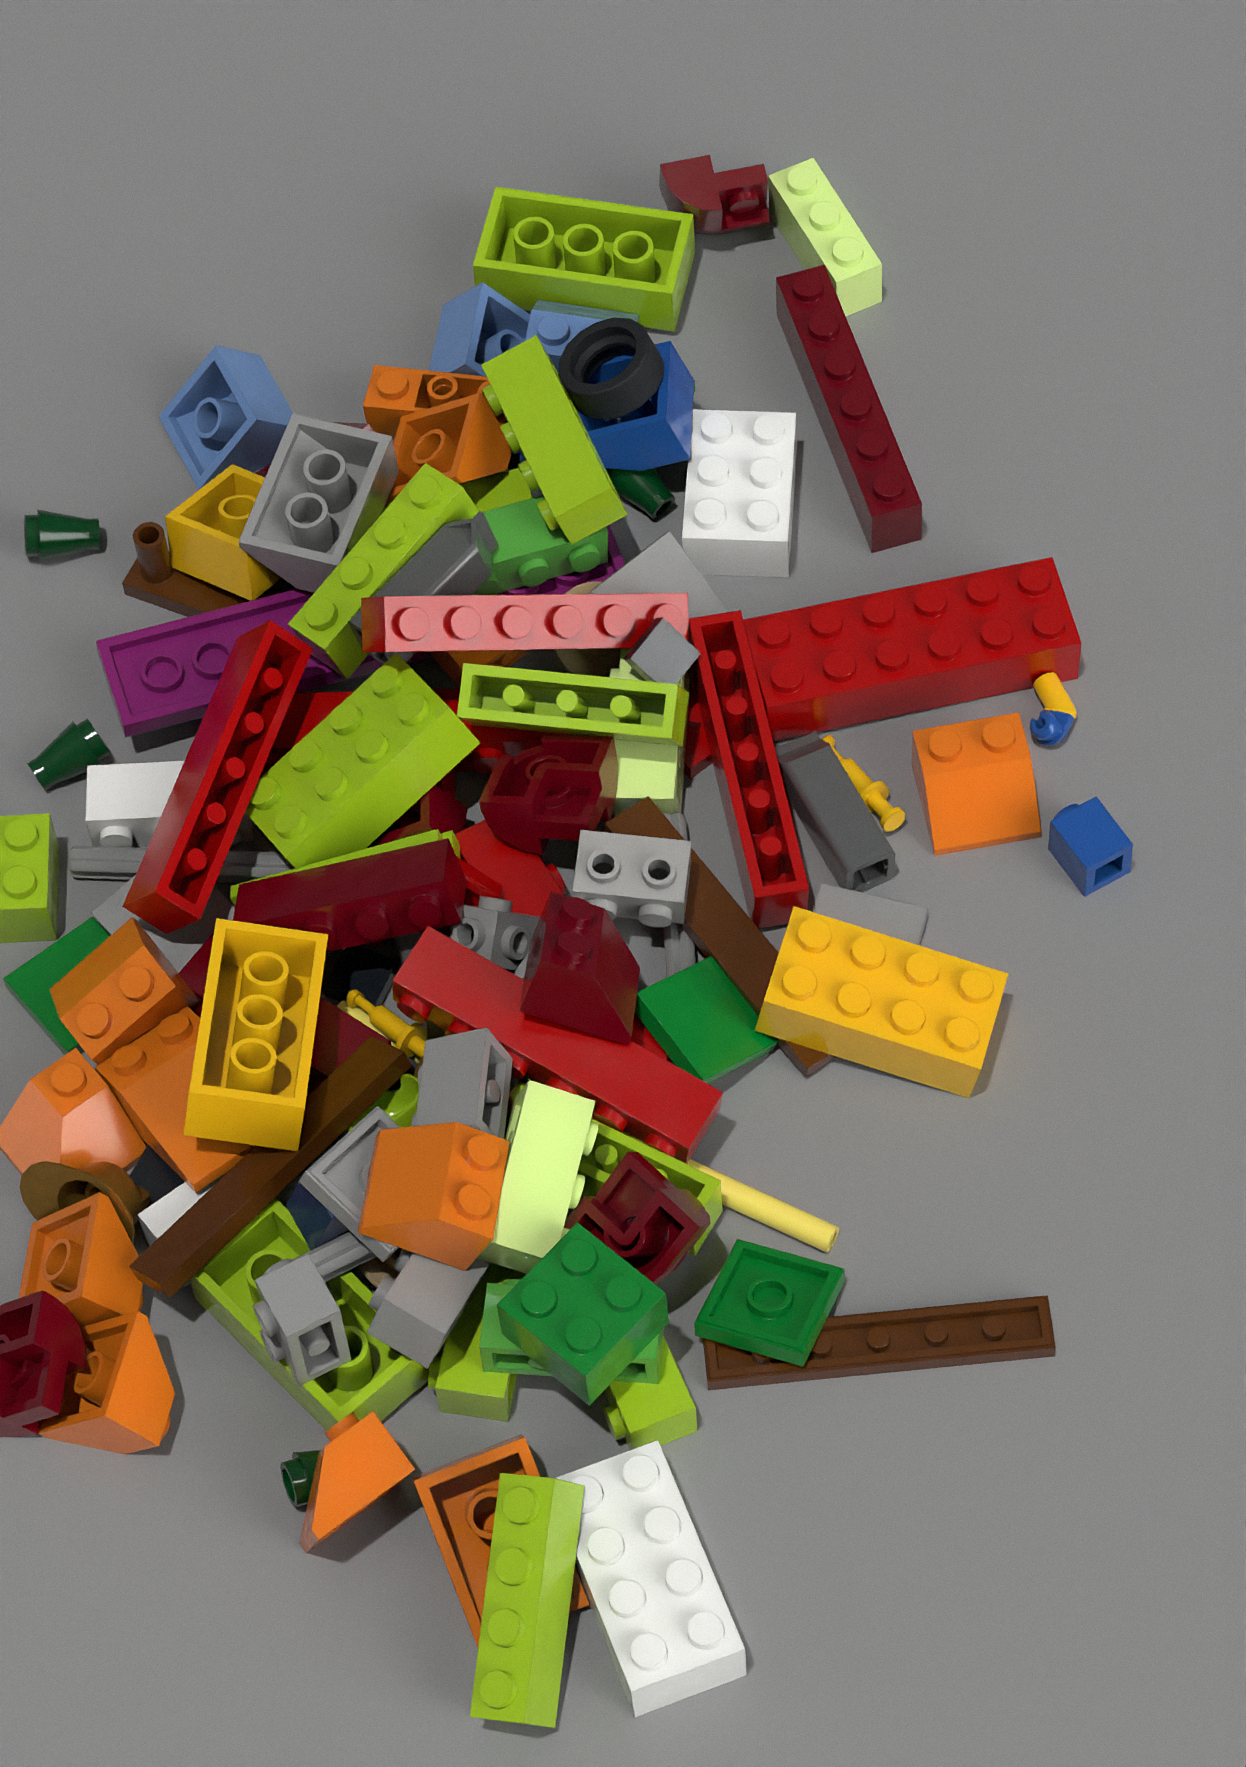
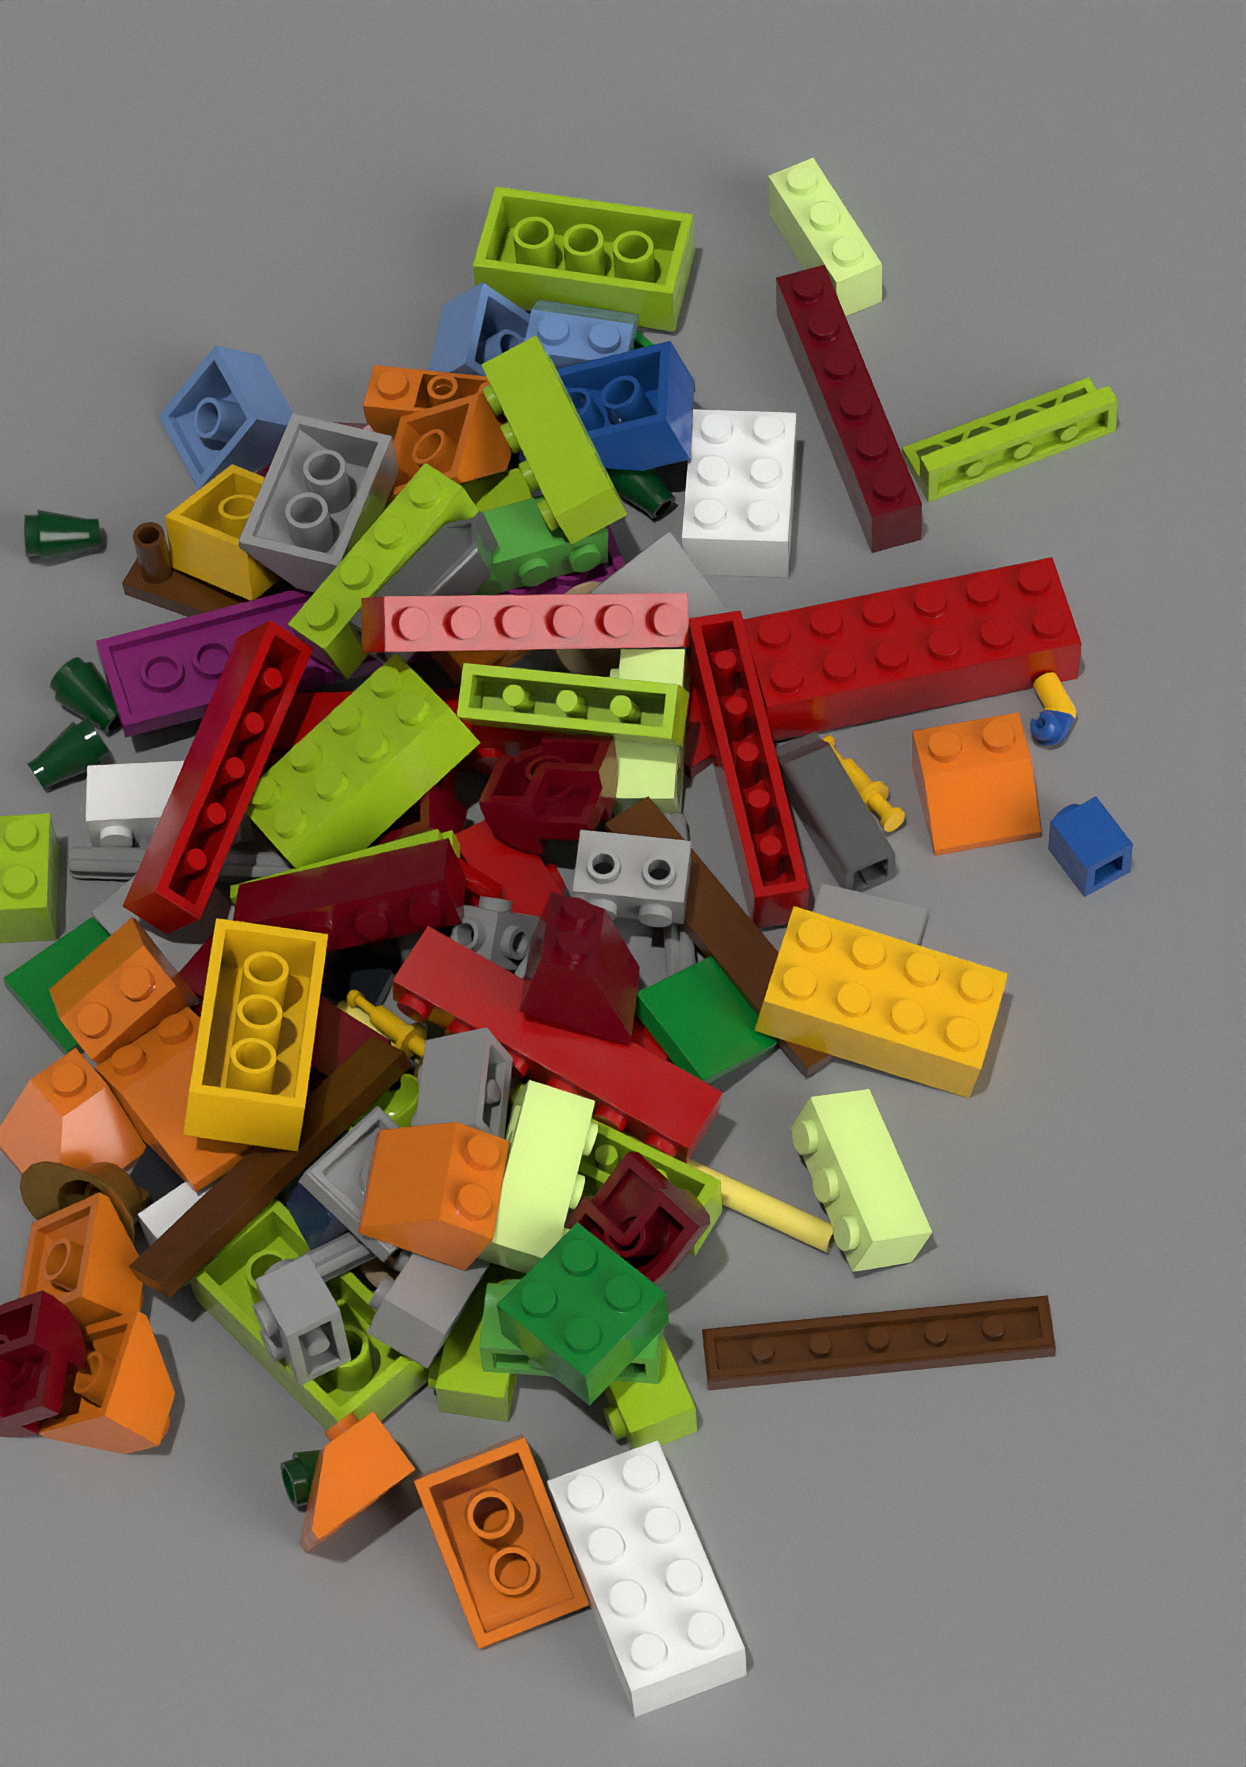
(85, 692): none -> dark green cone
(527, 1600): lime brick -> none
(626, 390): black tyre -> none
(662, 653): tile -> none
(718, 200): dark red brick -> none
(769, 1302): green tile -> none
(860, 1180): none -> yellowish green brick
(1011, 438): none -> lime fence

